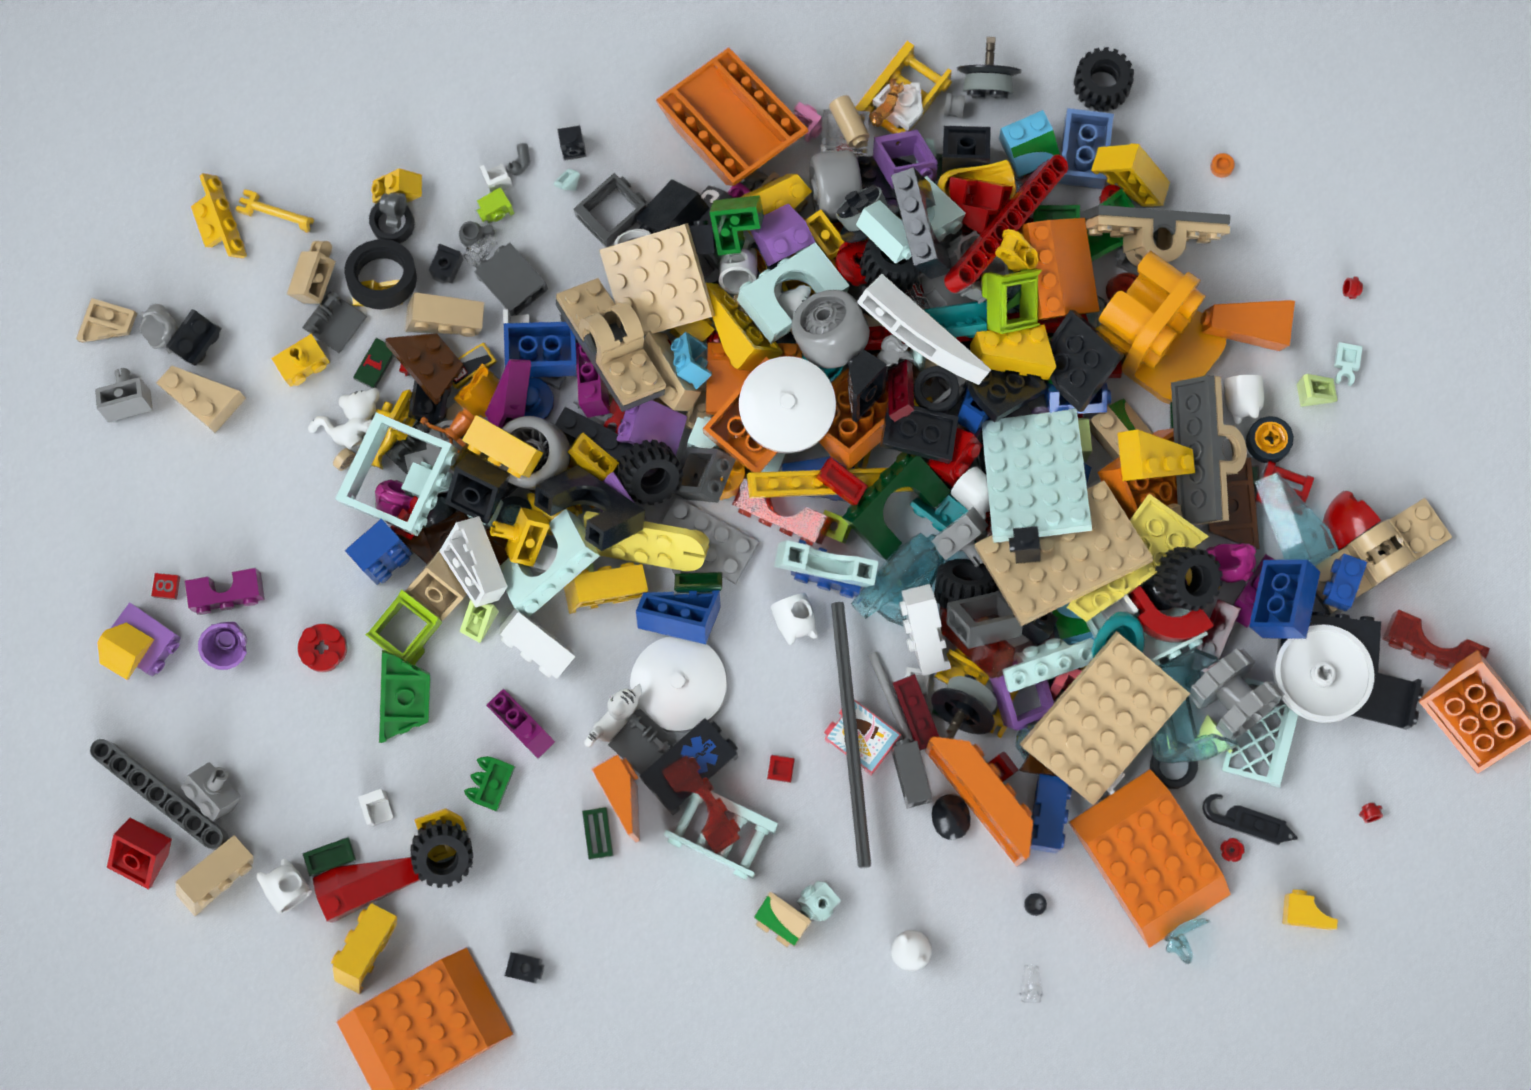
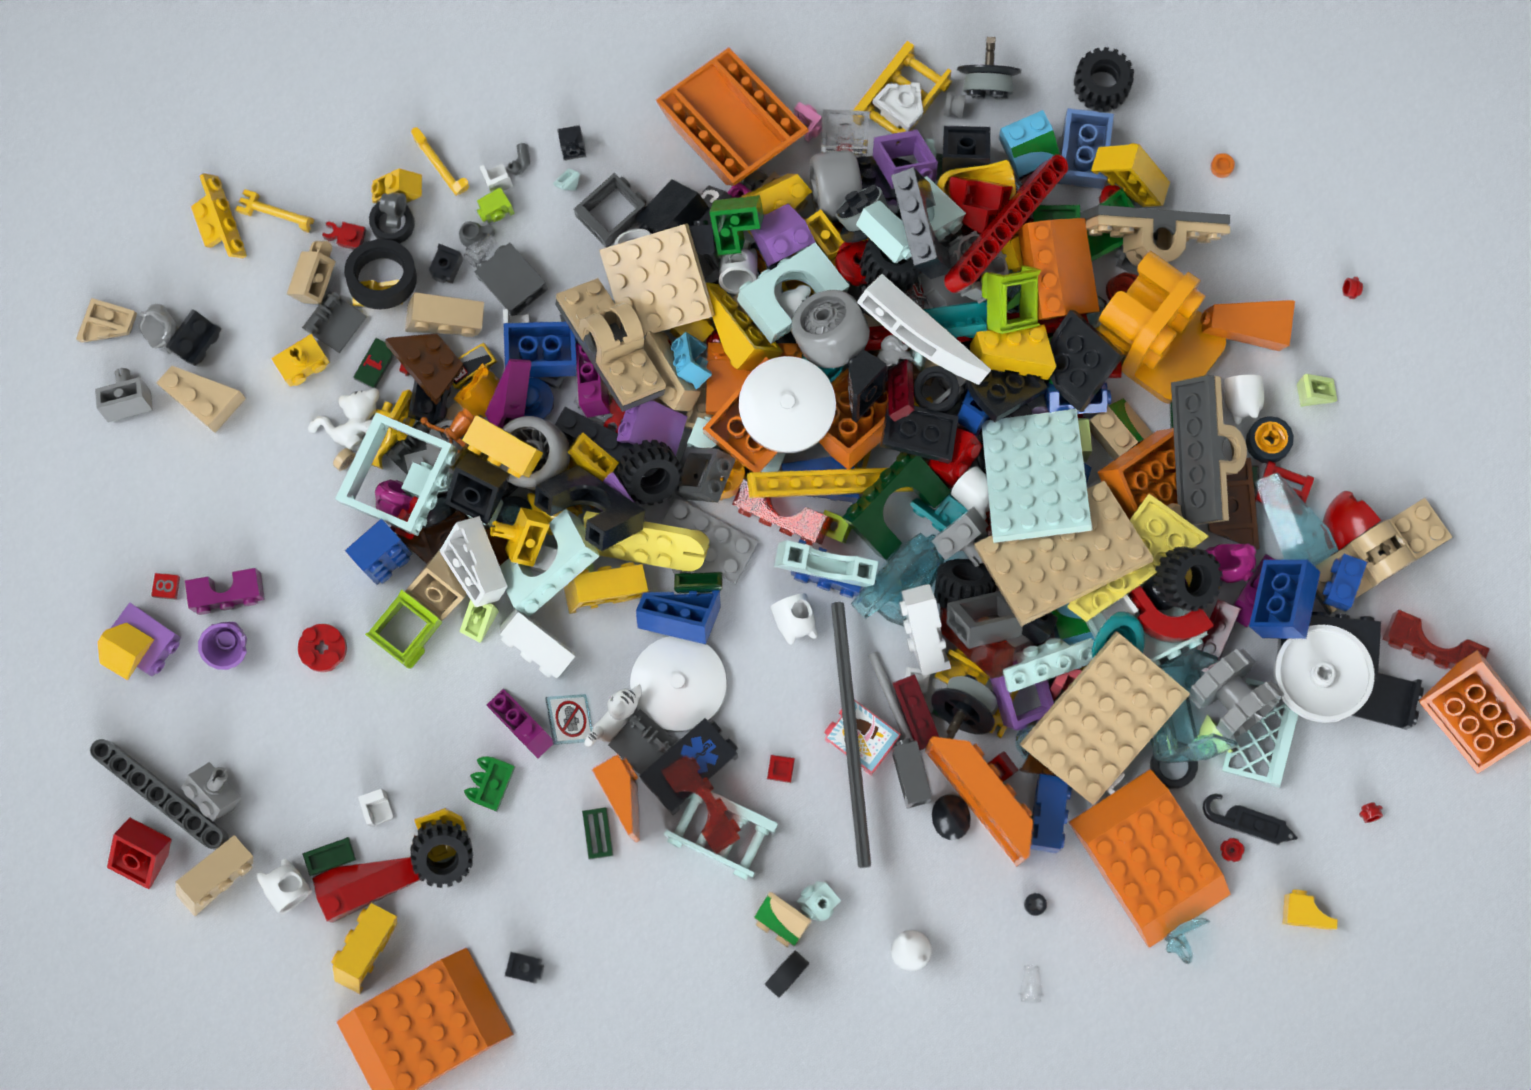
(347, 236): none -> red plate
(403, 696): green wing -> none
(456, 186): none -> yellow hinge
(568, 718): none -> piece
(787, 973): none -> black tyre
(842, 481): red tile -> none
(849, 121): tan brick -> none
(886, 108): clear orange arm -> none
(1016, 251): yellow piece -> none
(1025, 544): black brick -> none
(1152, 457): yellow wedge -> none
(1348, 359): light aqua plate -> none

